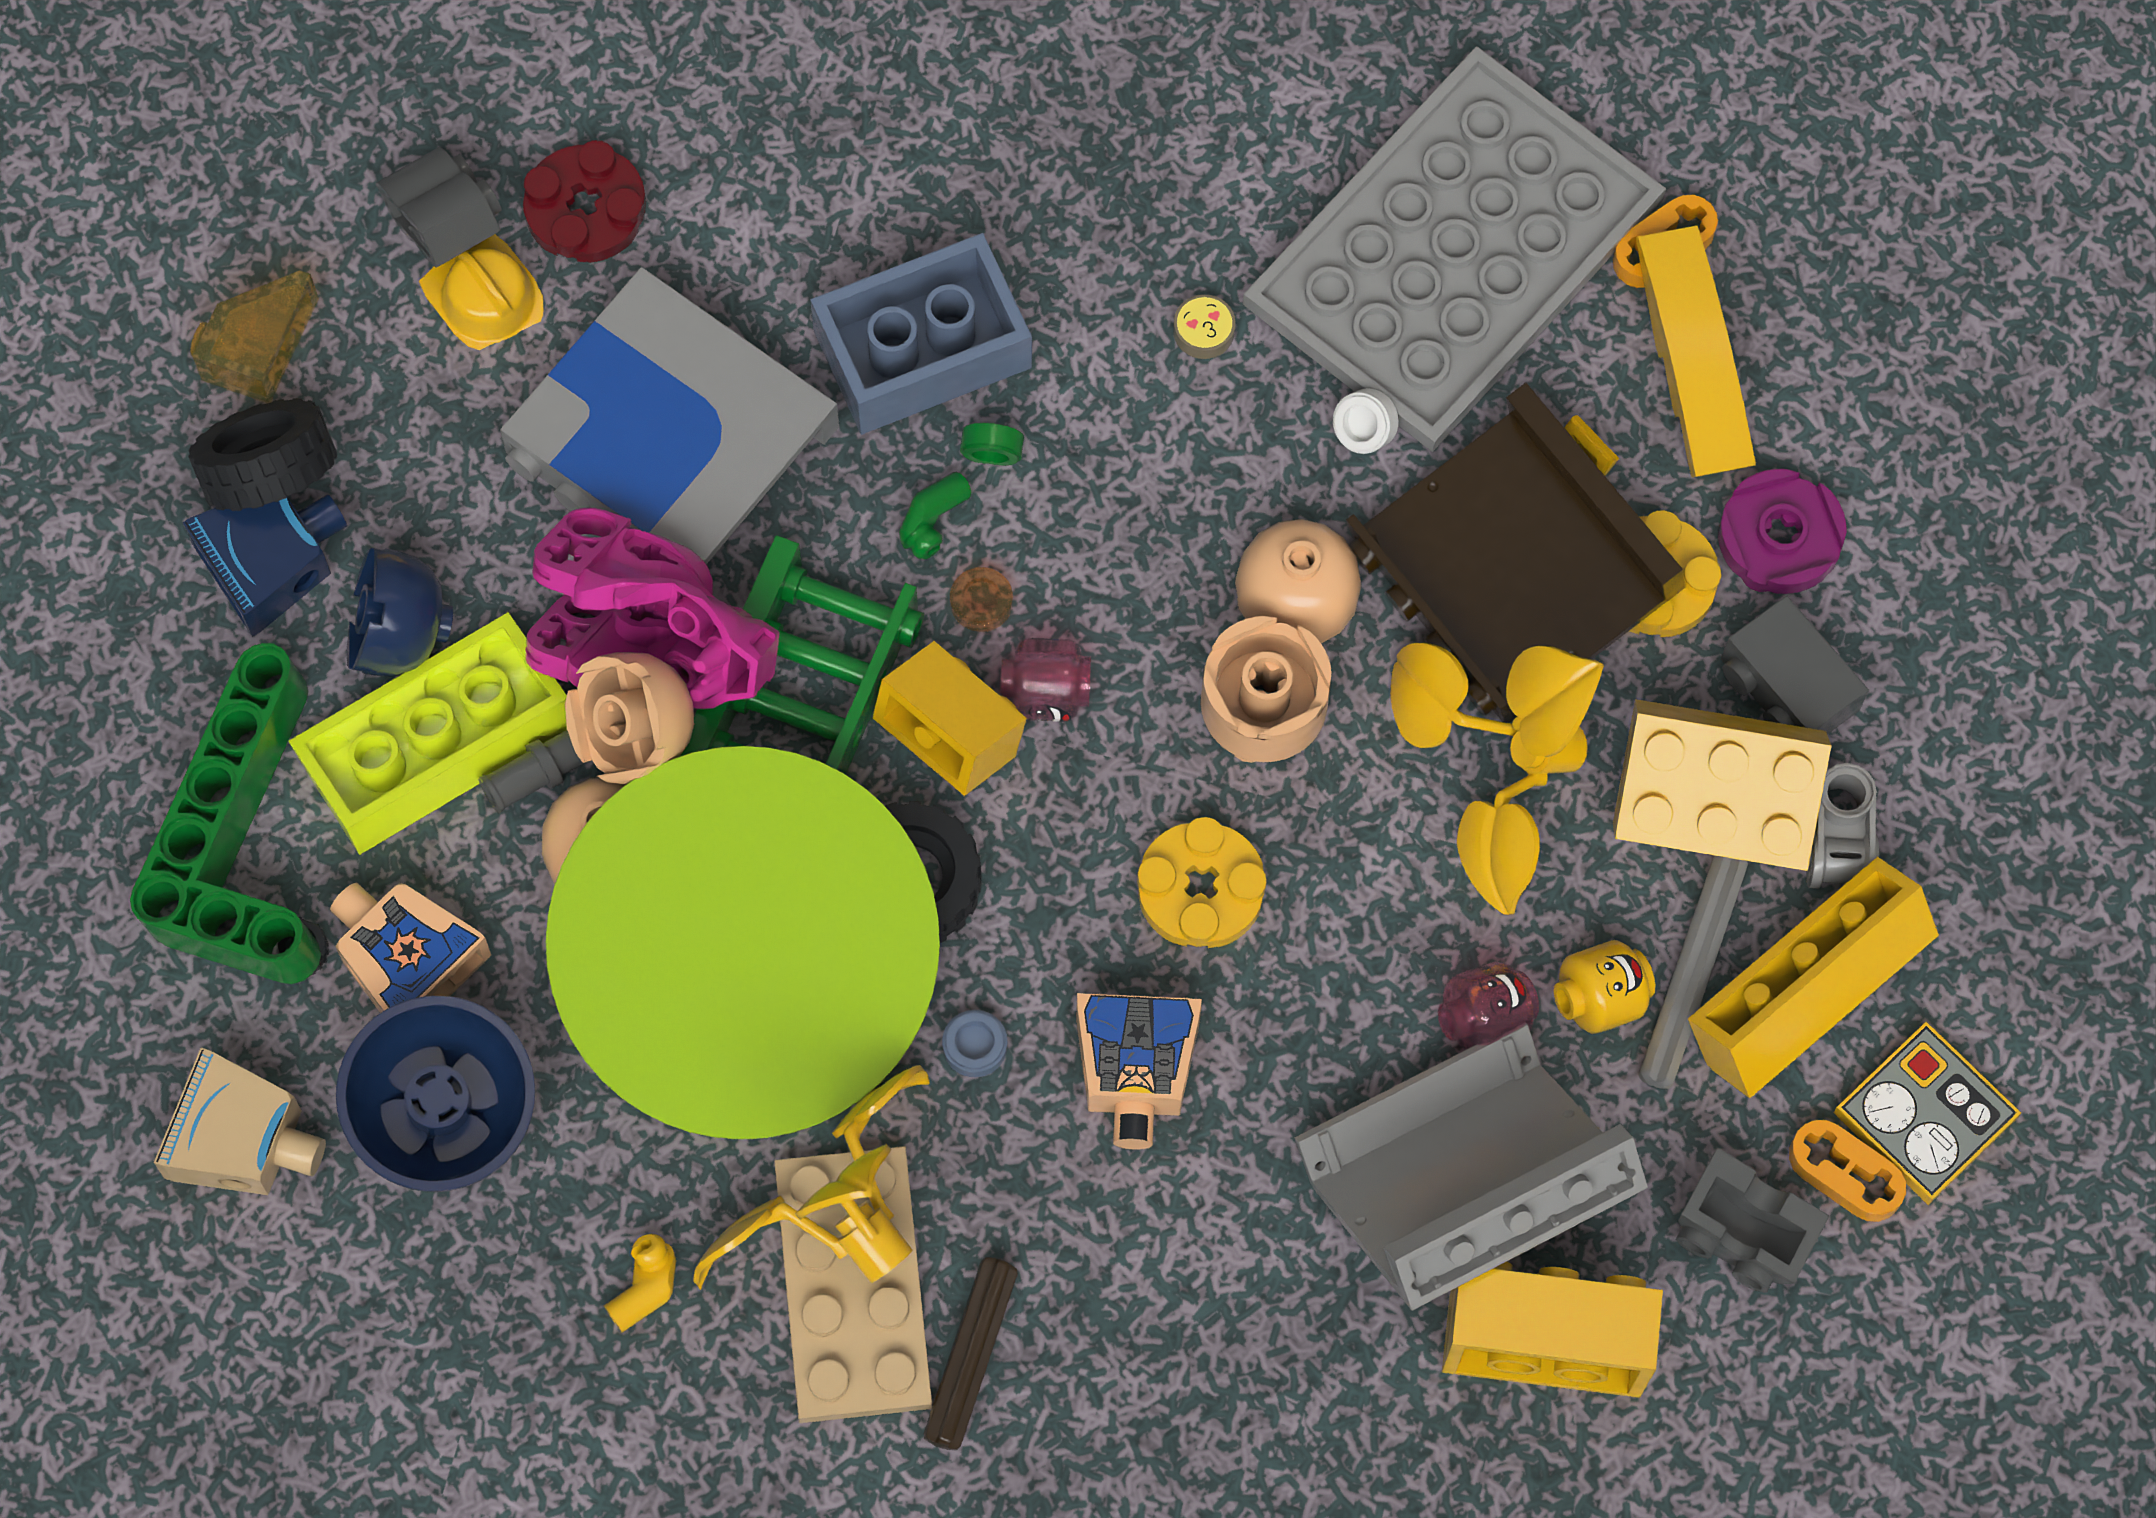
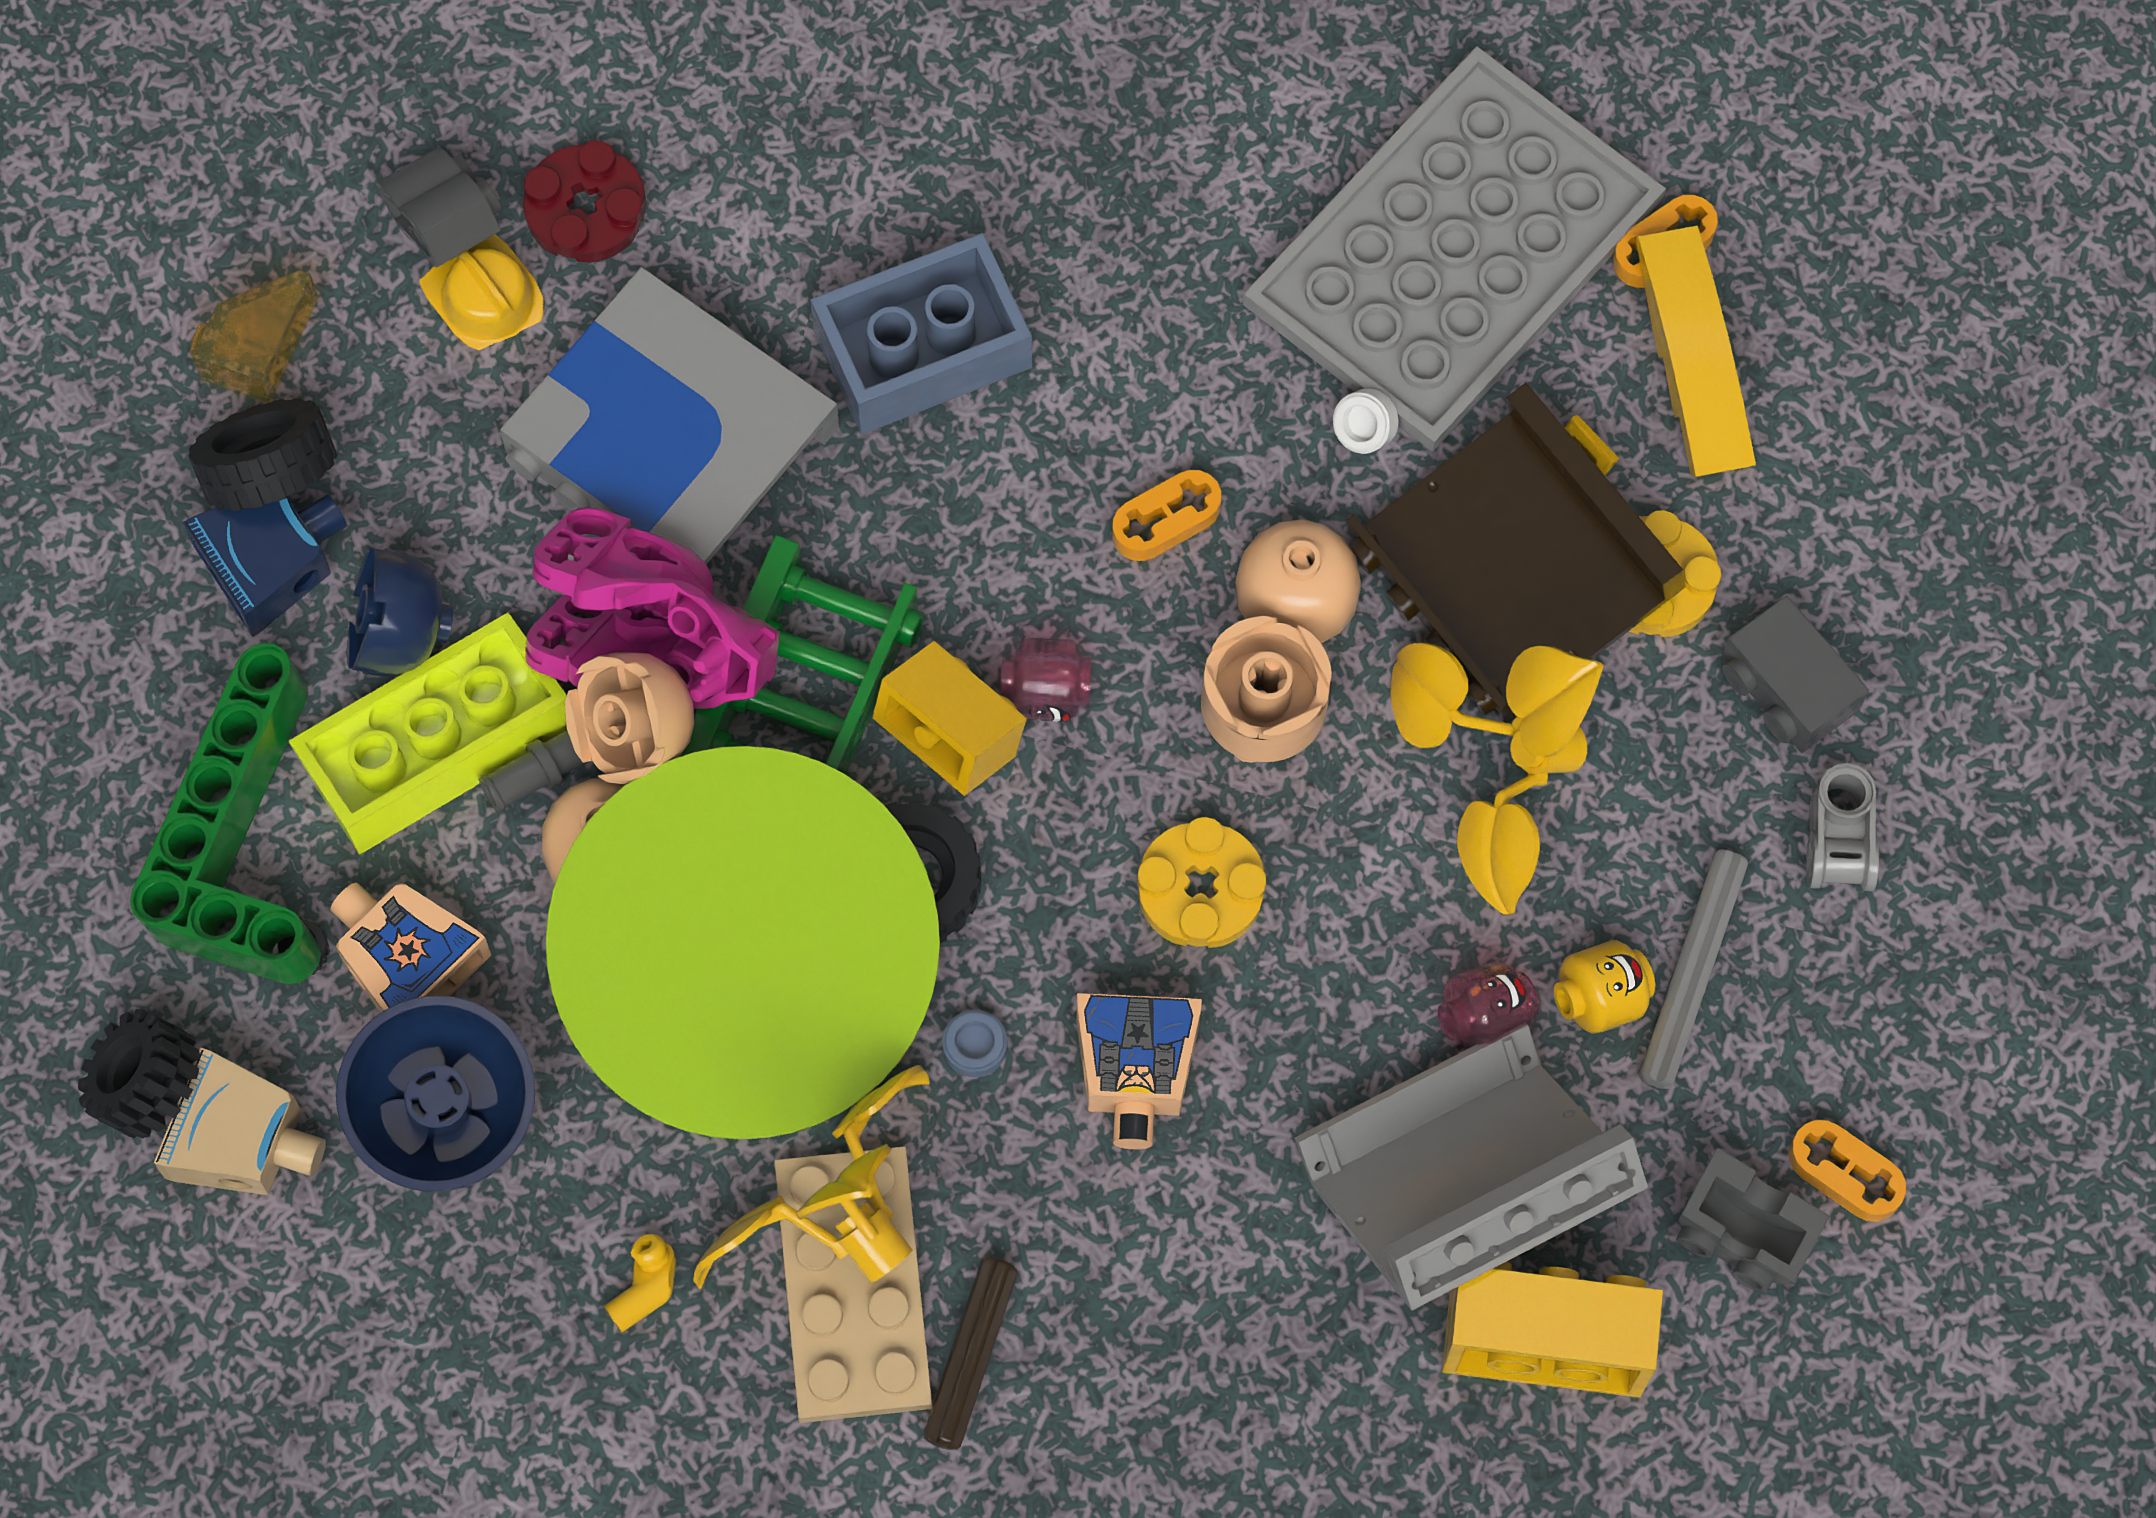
(138, 1074): none -> black tyre
(924, 511): green arm -> none
(981, 599): clear orange tile -> none
(991, 444): green tile -> none
(1173, 527): none -> light orange beam
(1204, 326): light yellow tile -> none
(1721, 785): yellow brick -> none
(1797, 502): magenta plate -> none
(1813, 977): yellow brick -> none
(1911, 1128): tile -> none

